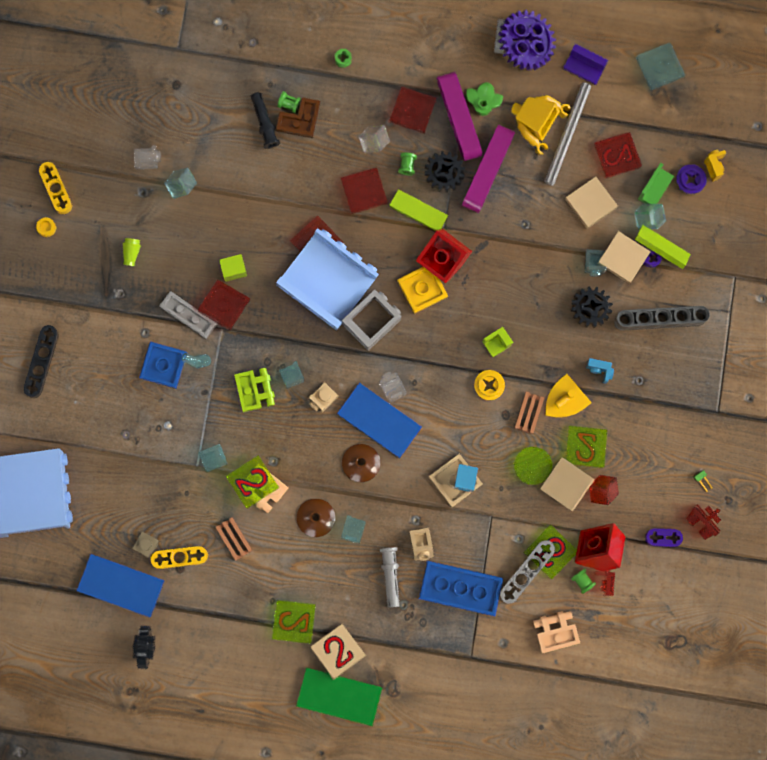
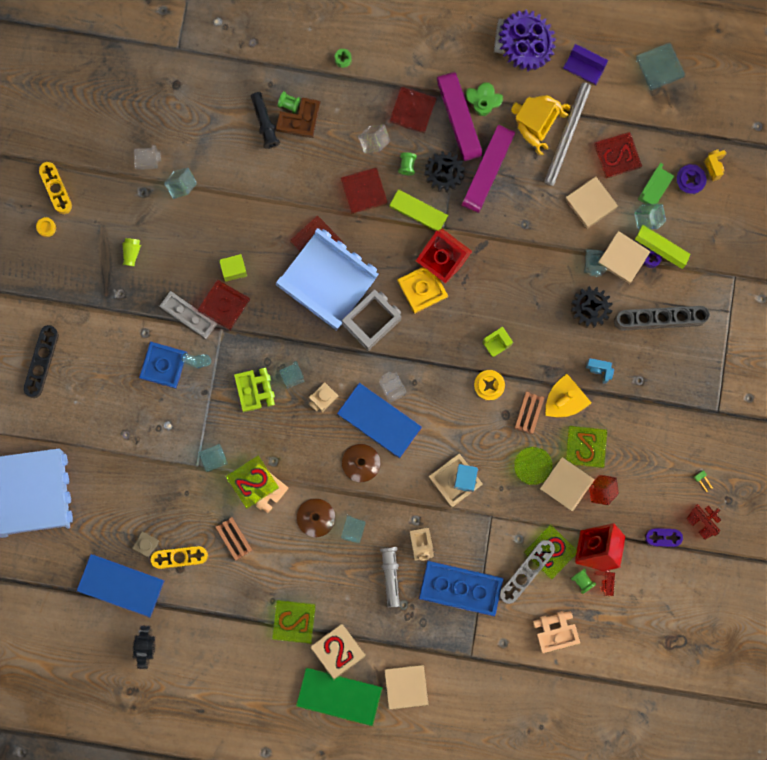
(406, 687): none -> tan tile

